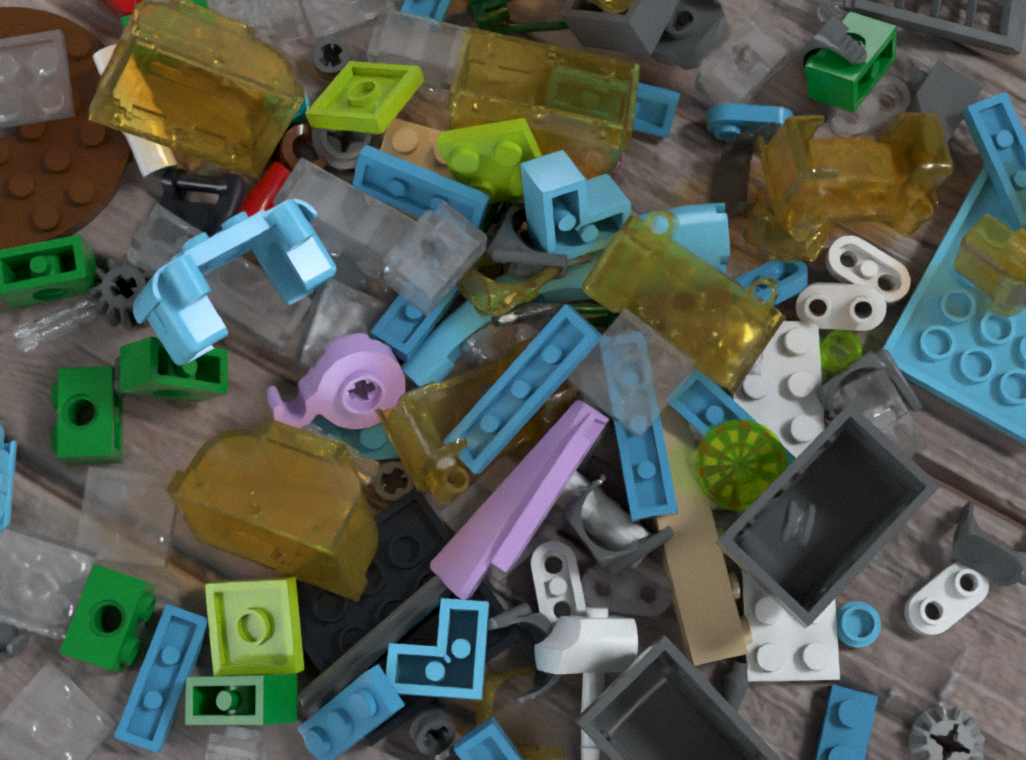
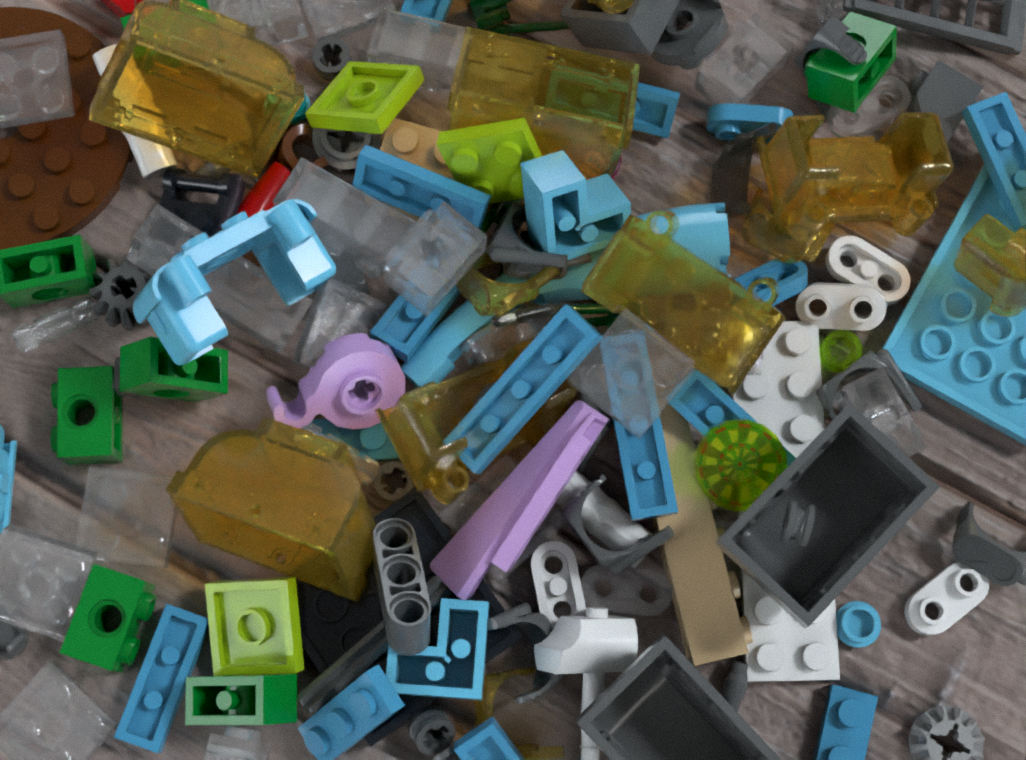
(401, 586): none -> dark grey beam

